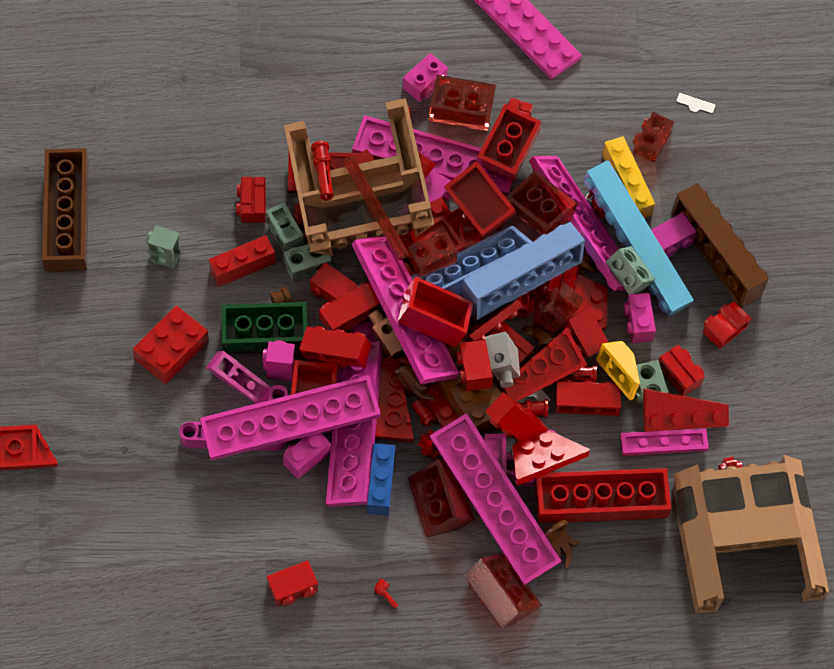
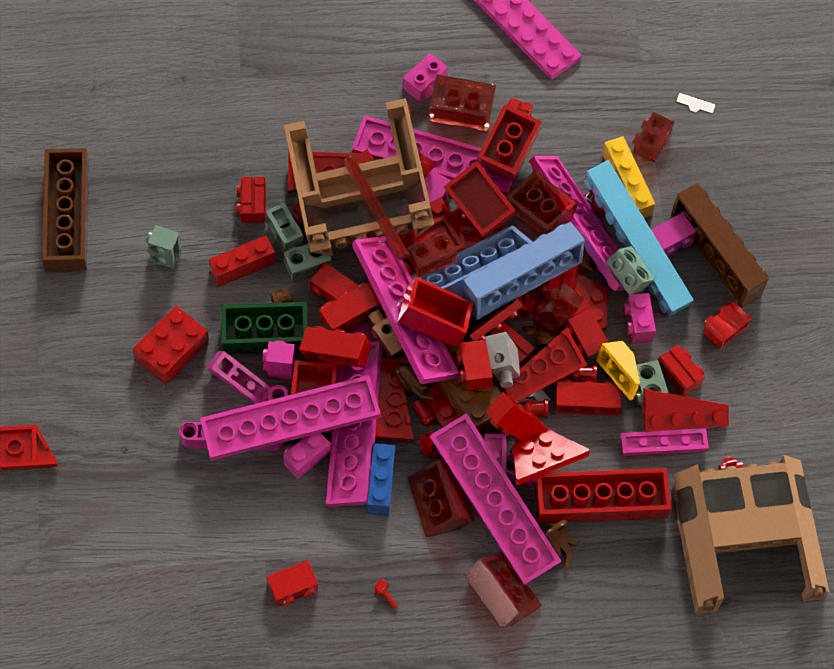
(322, 162): red pin -> none

